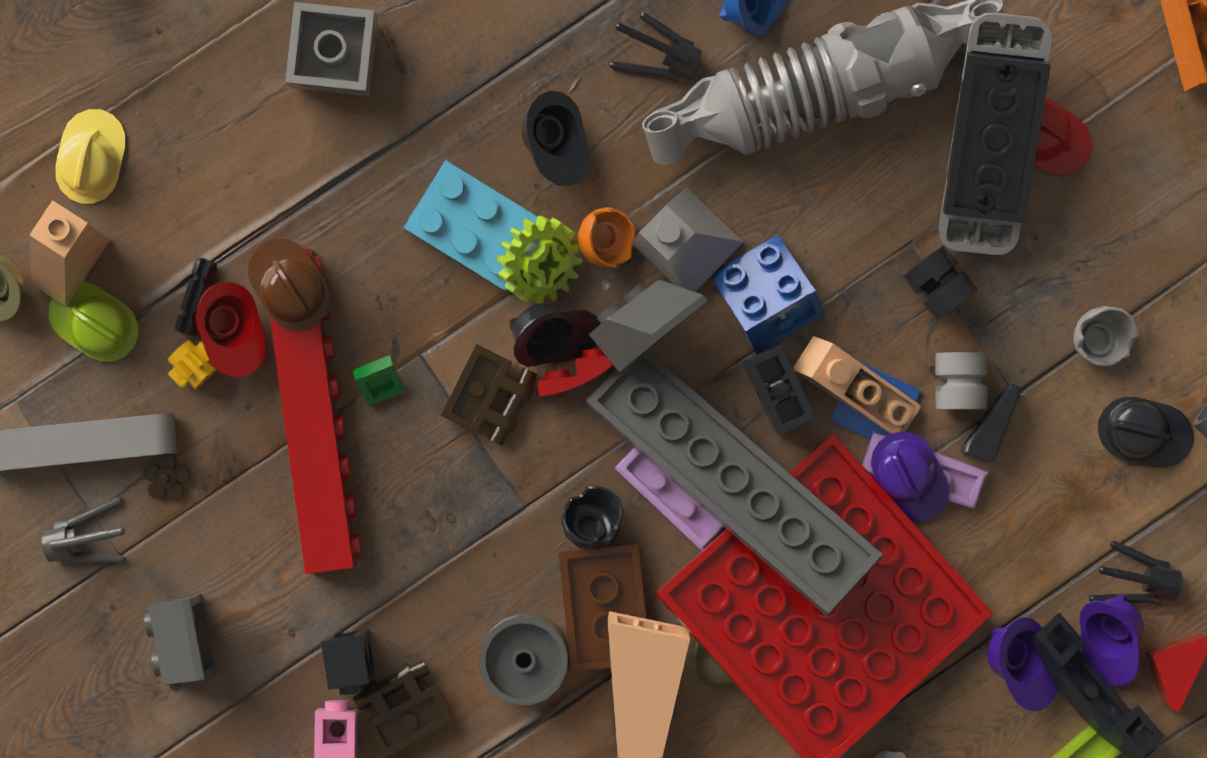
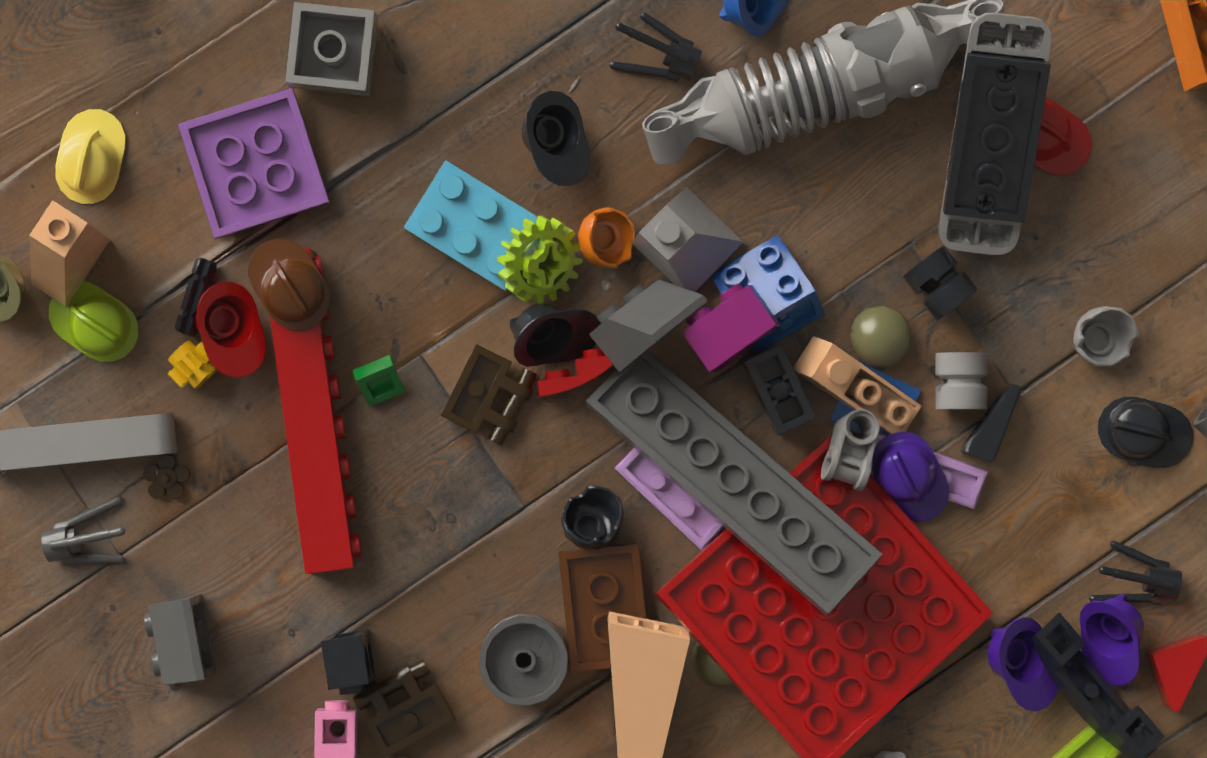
(254, 163): none -> medium lavender plate
(731, 328): none -> magenta brick
(850, 457): none -> light grey piece
(881, 337): none -> olive hair

